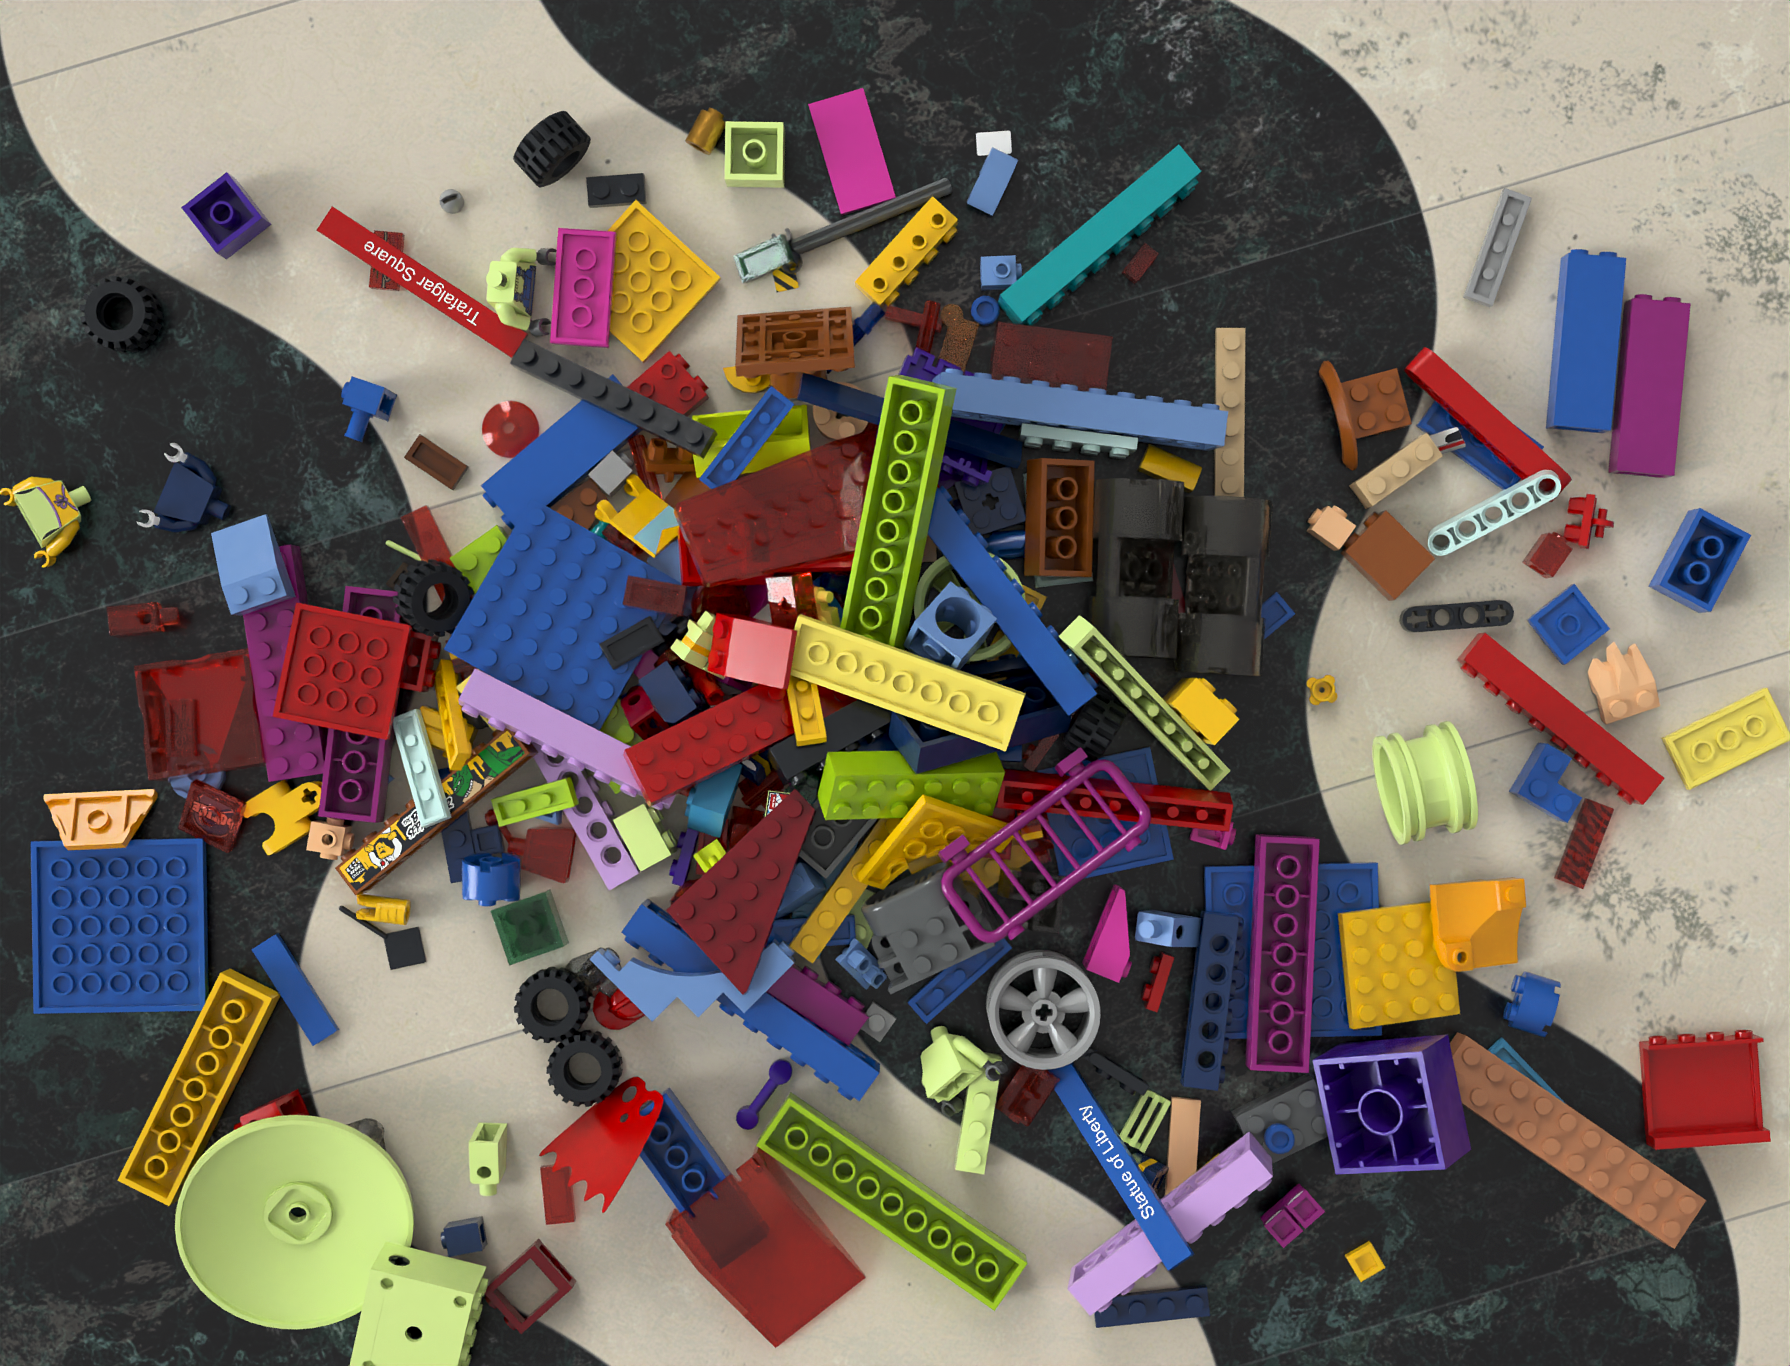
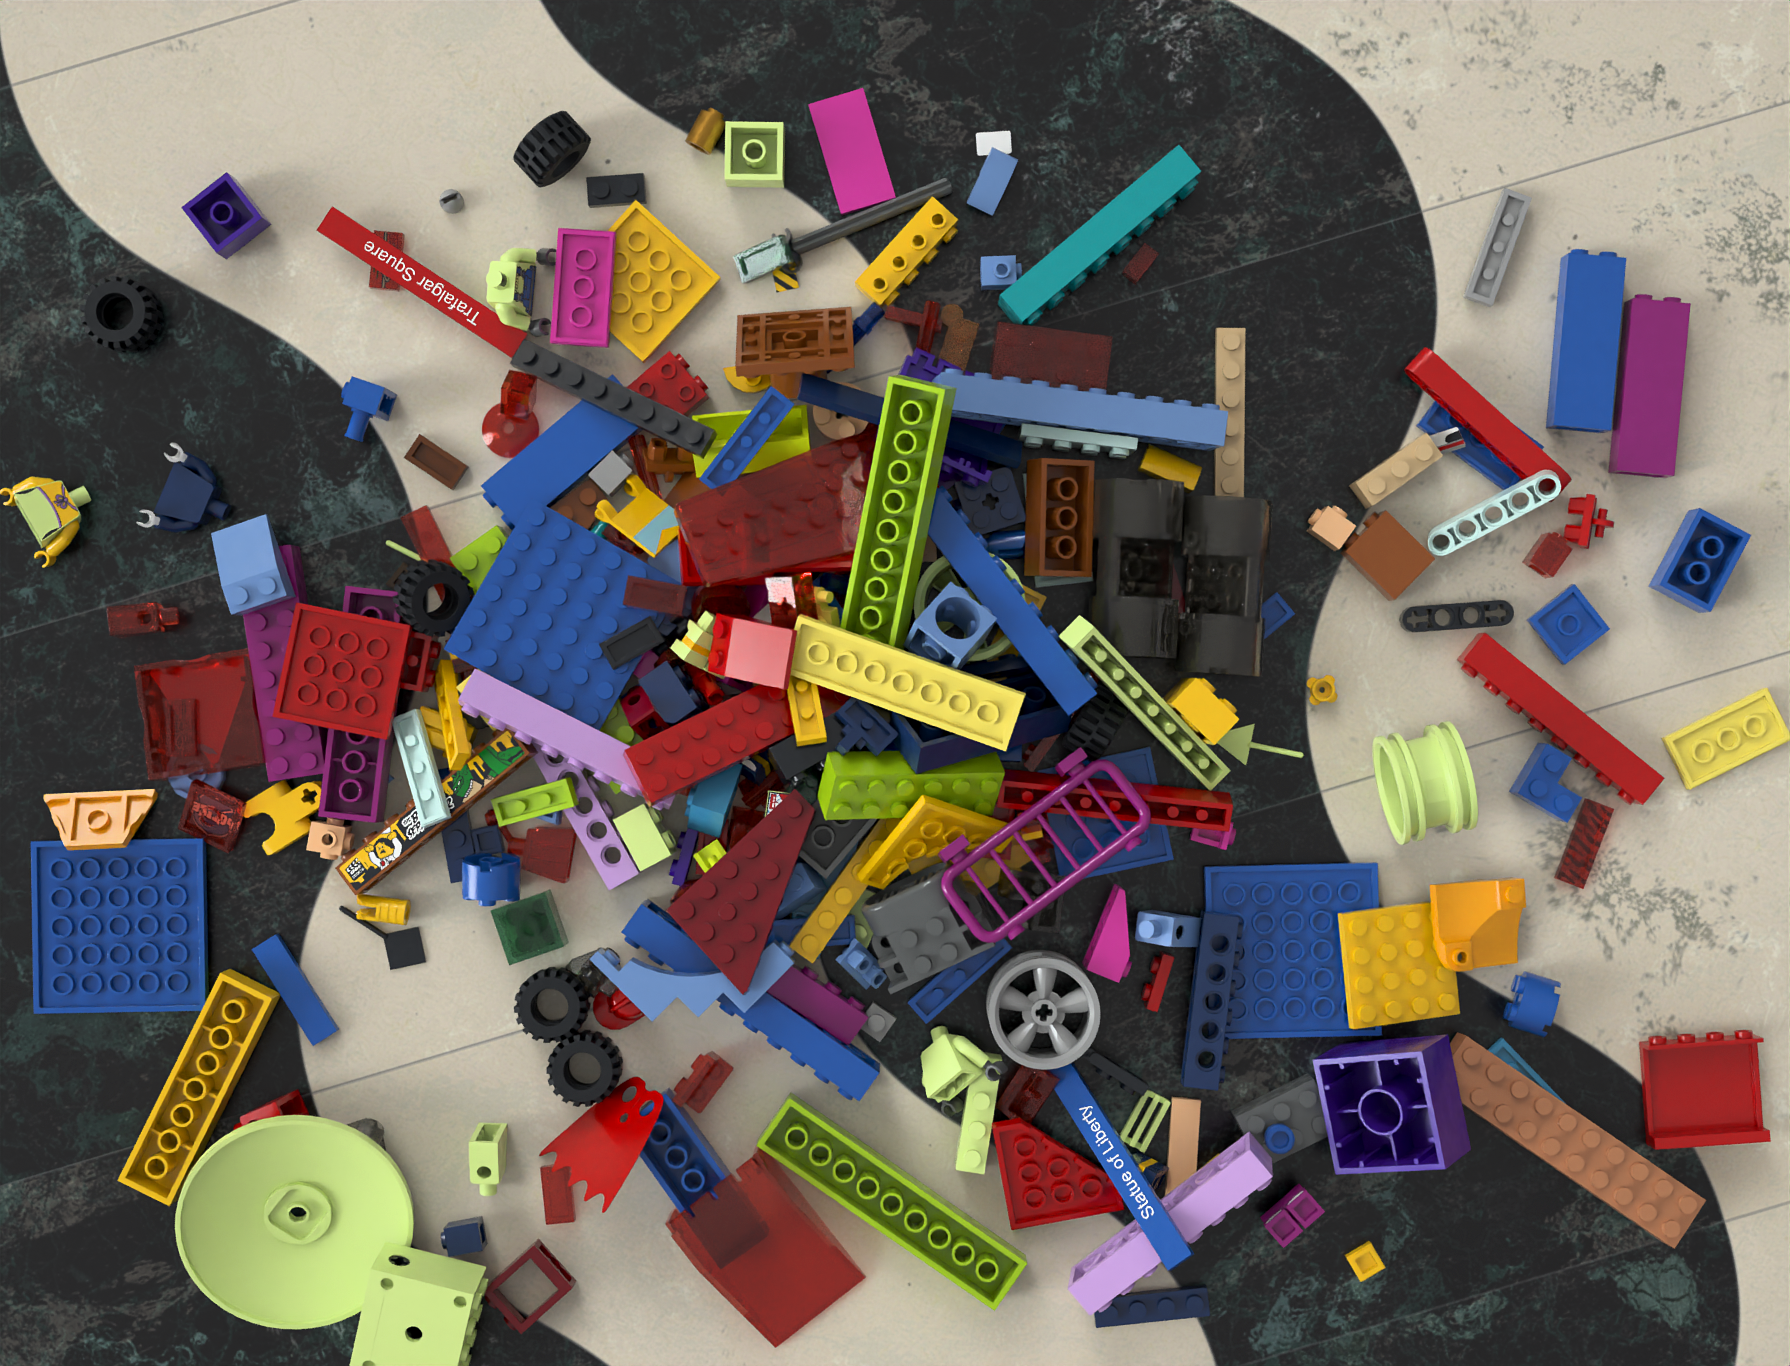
(518, 394): none -> clear red brick
(704, 1082): none -> clear red bracket
(779, 1074): dark purple bar -> none
(863, 728): none -> dark blue hinge
(985, 310): blue tile -> none
(1047, 1179): none -> red plate
(1239, 742): none -> yellowish green piece
(1282, 953): magenta brick -> none
(1365, 407): dark orange piece -> none
(1622, 684): light nougat plate -> none

